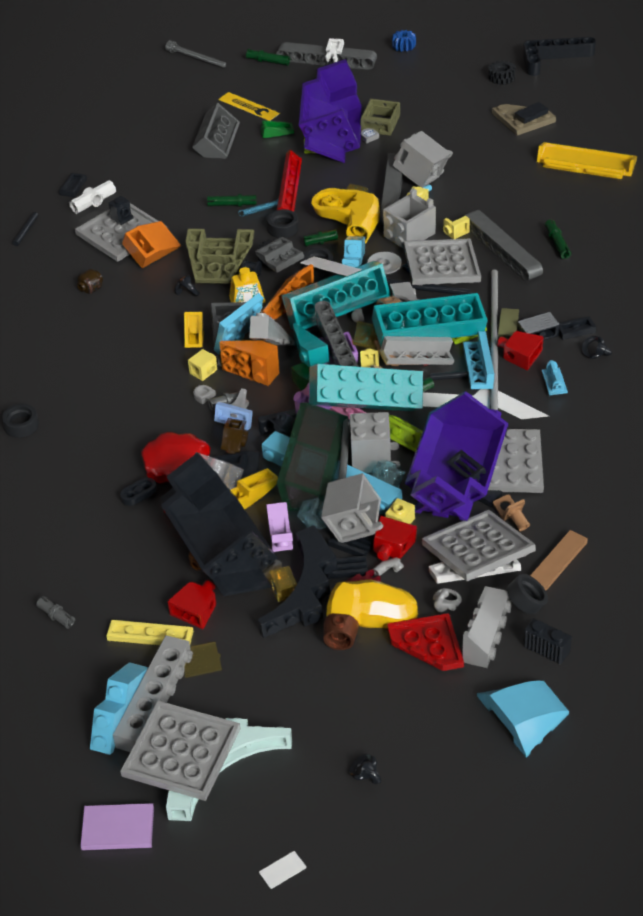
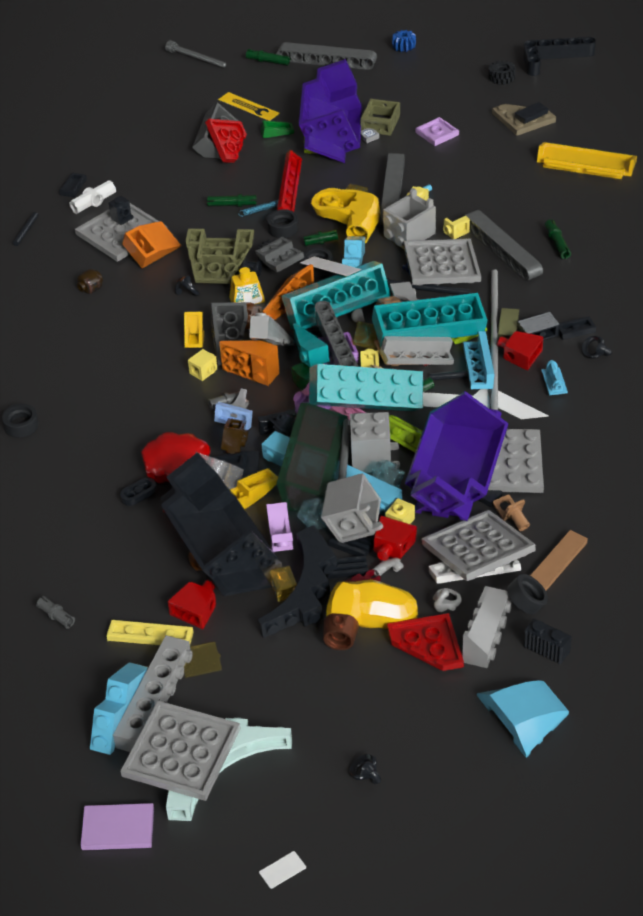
(203, 393): light grey tile -> none
(227, 138): none -> red plate
(238, 323): medium azure plate -> none
(333, 48): white plate -> none
(390, 261): light grey dish -> none
(421, 159): light grey container -> none
(437, 131): none -> lavender tile
(474, 474): black tile -> none

